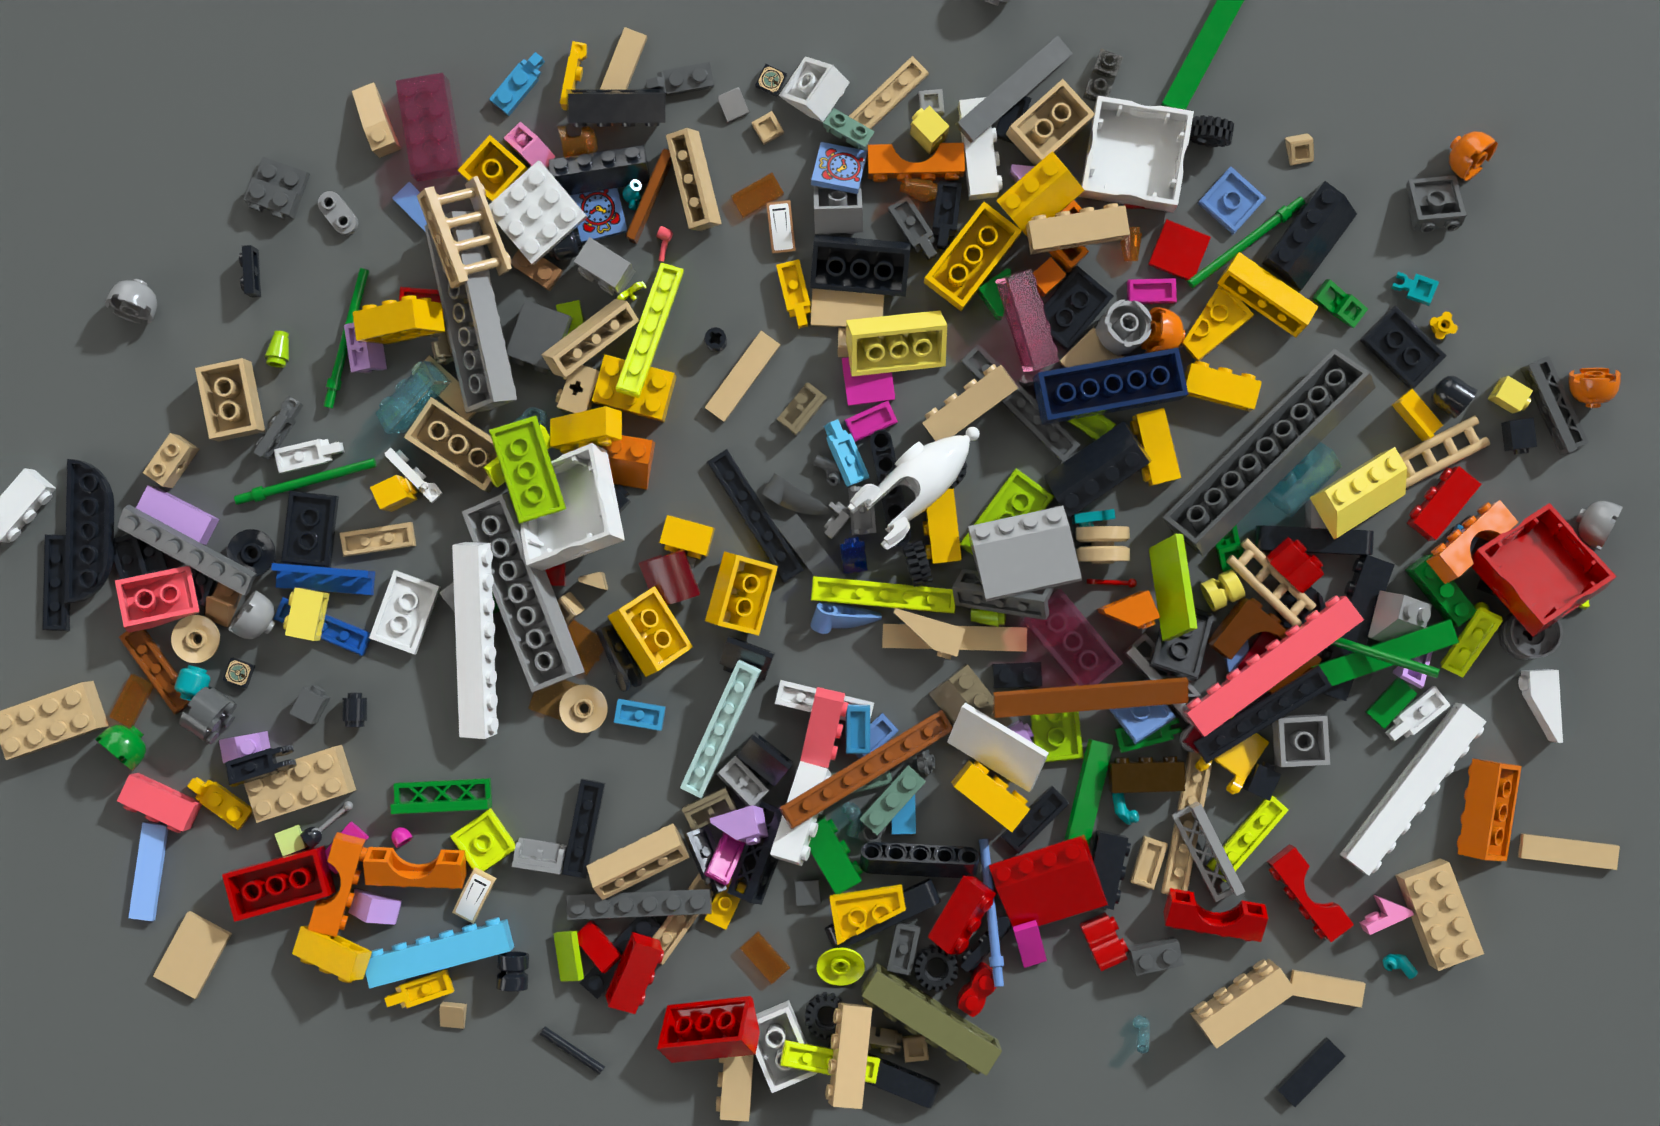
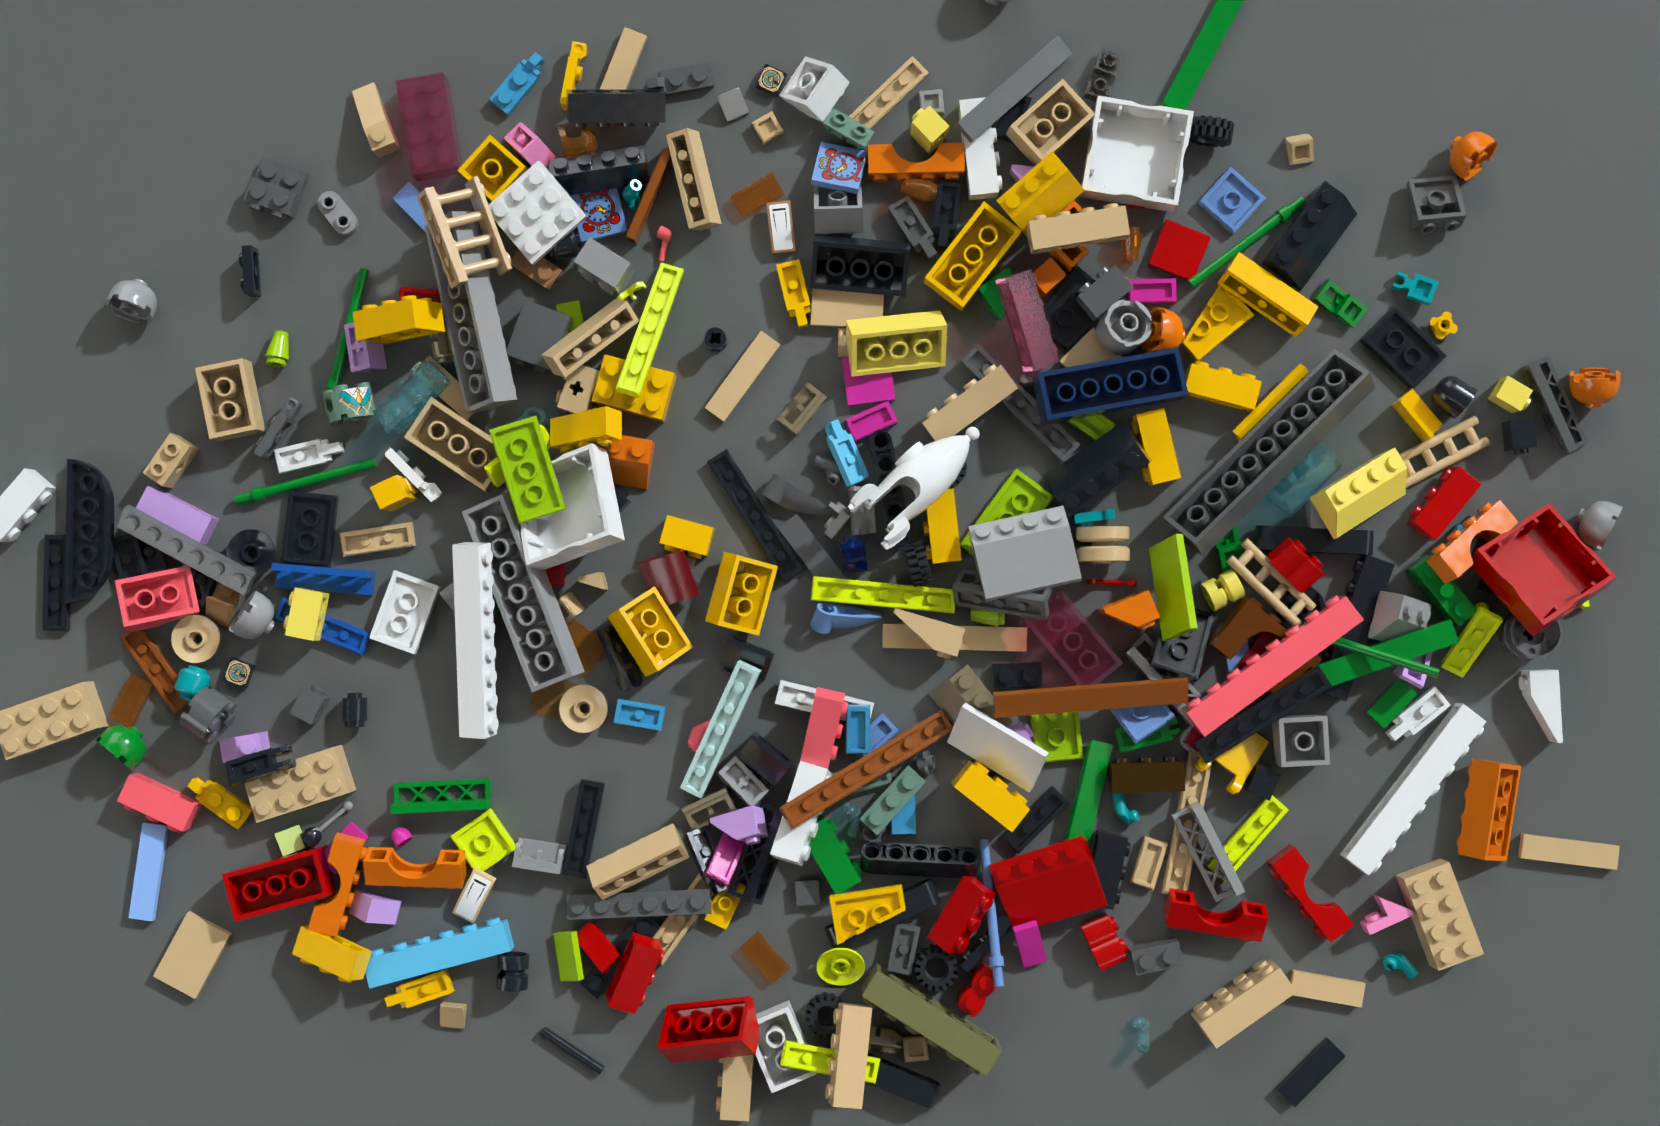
(348, 405): none -> sand green brick
(697, 734): none -> coral arm
(1104, 292): none -> dark grey brick
(1270, 401): none -> yellow tile

